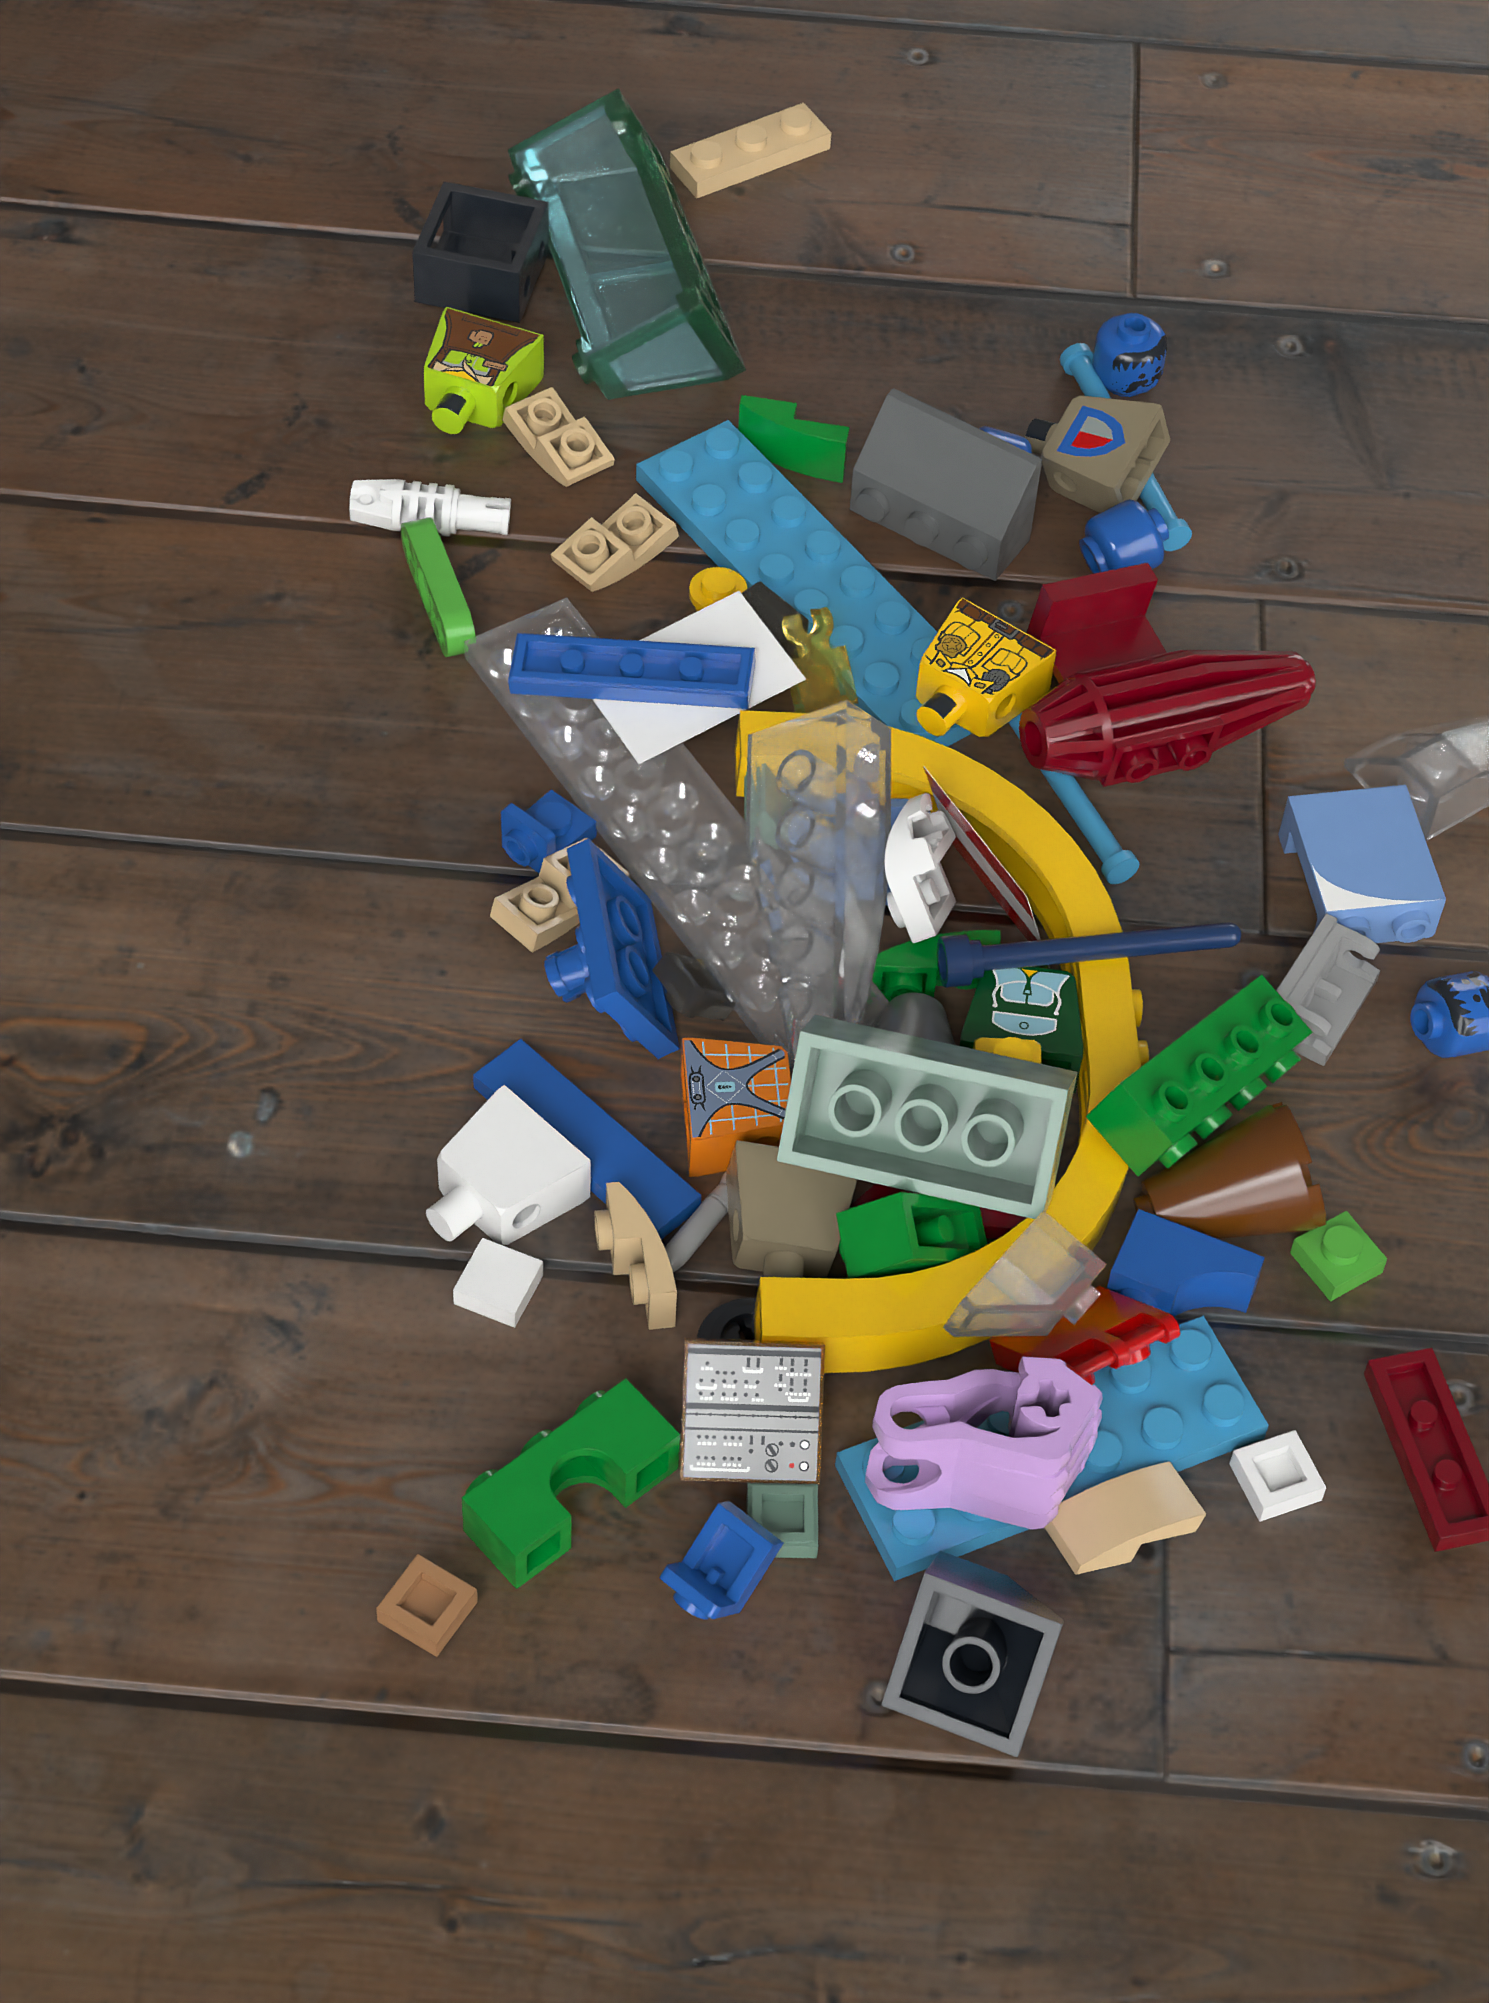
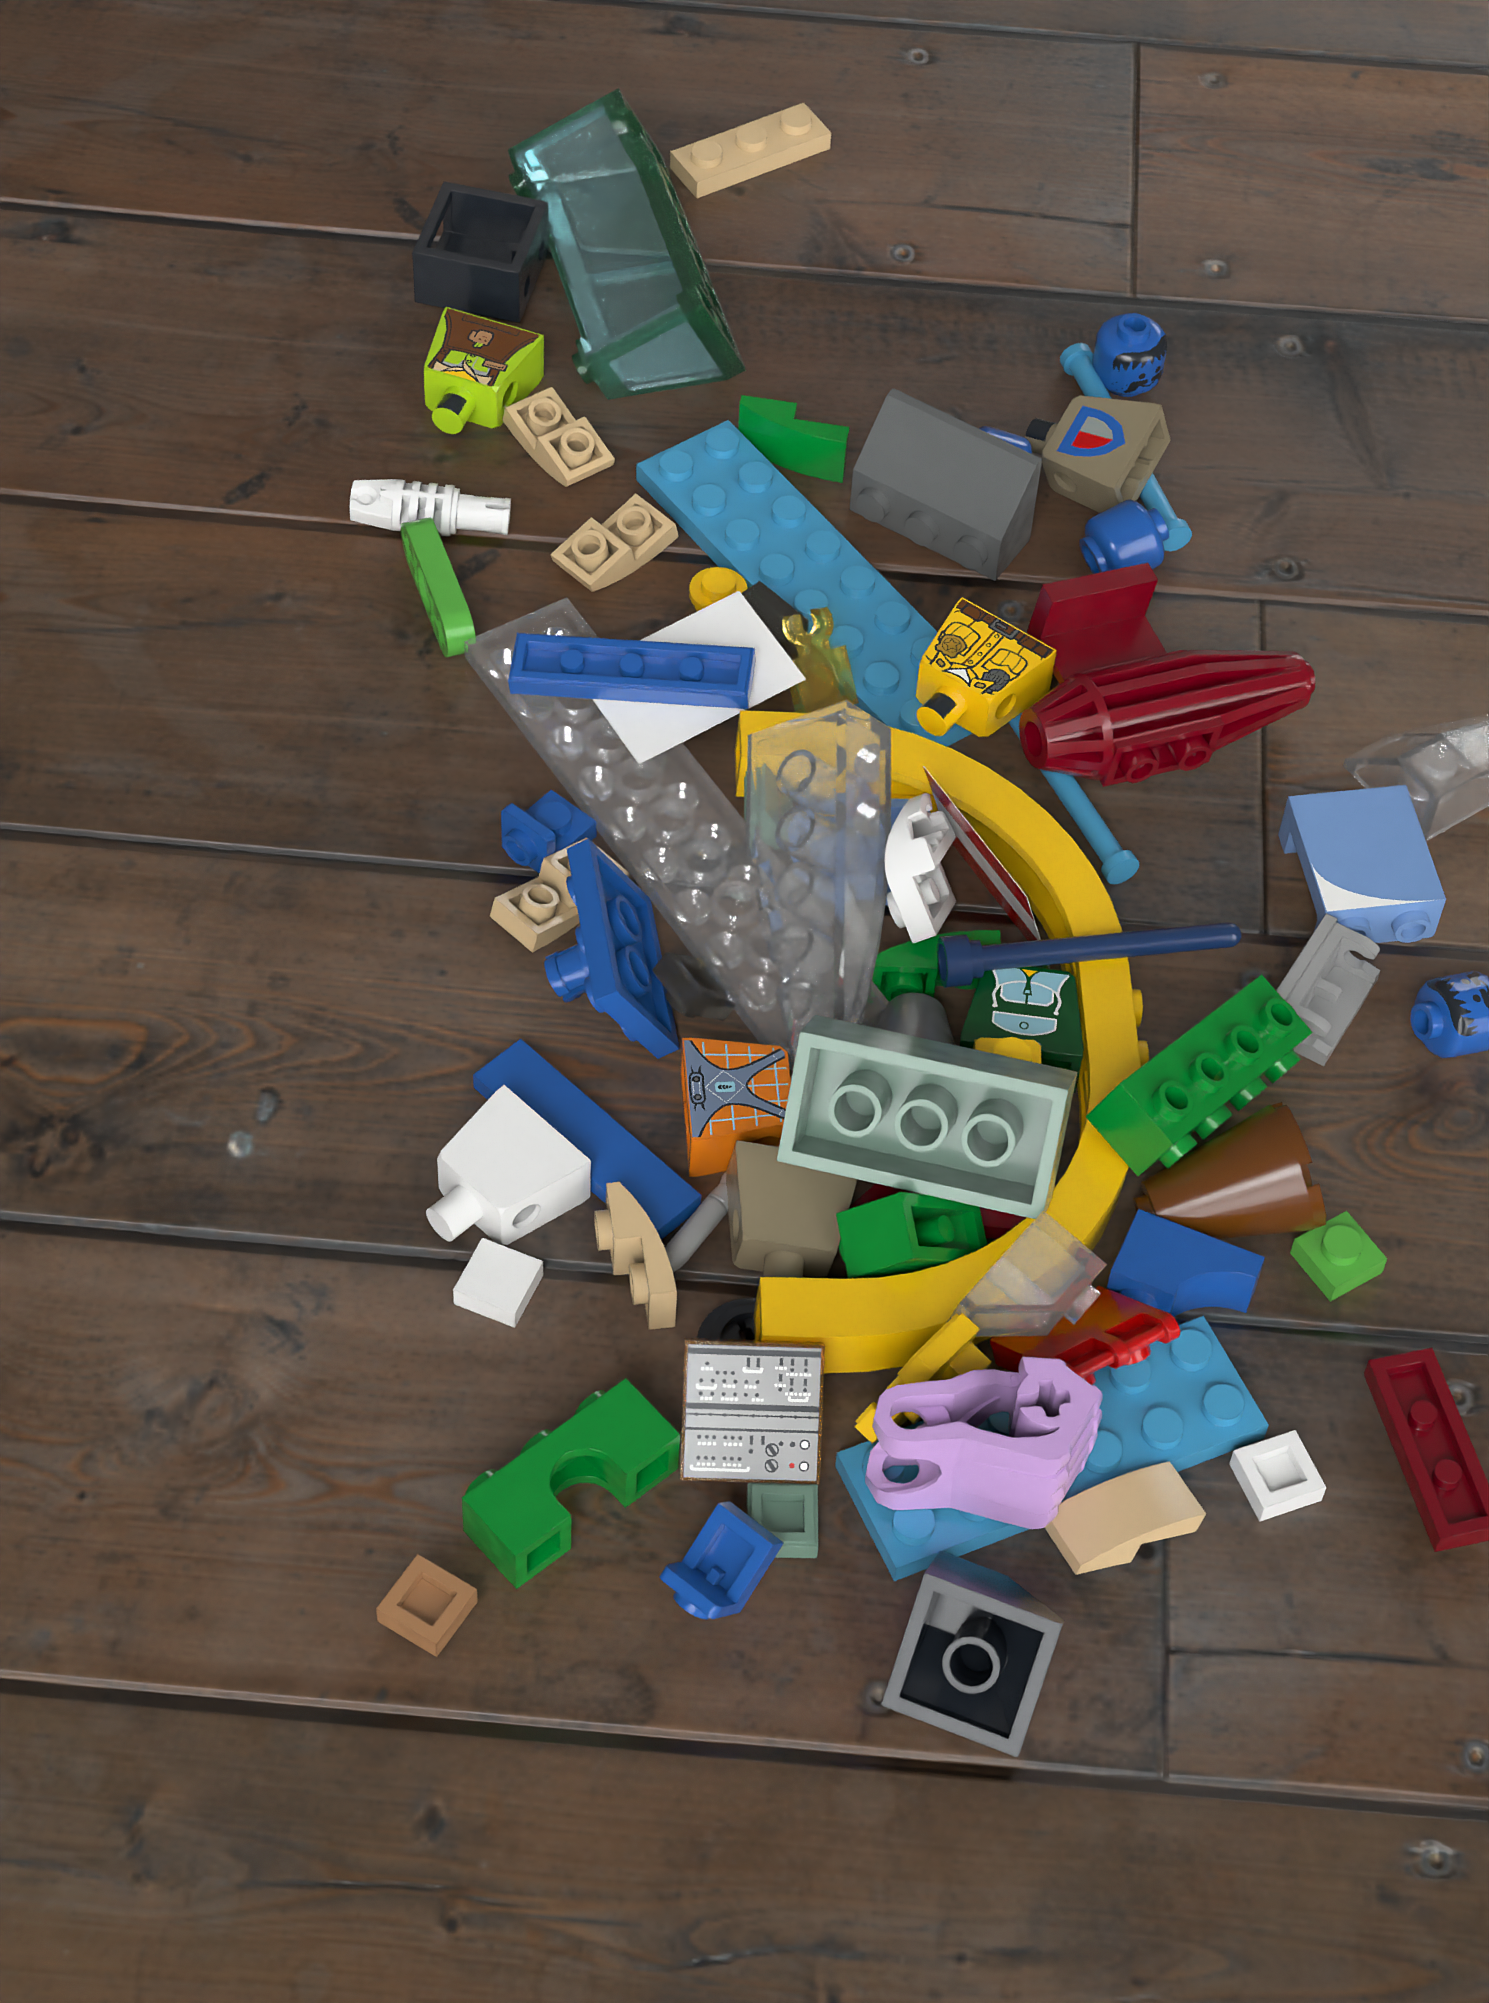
(940, 1358): none -> yellow plate

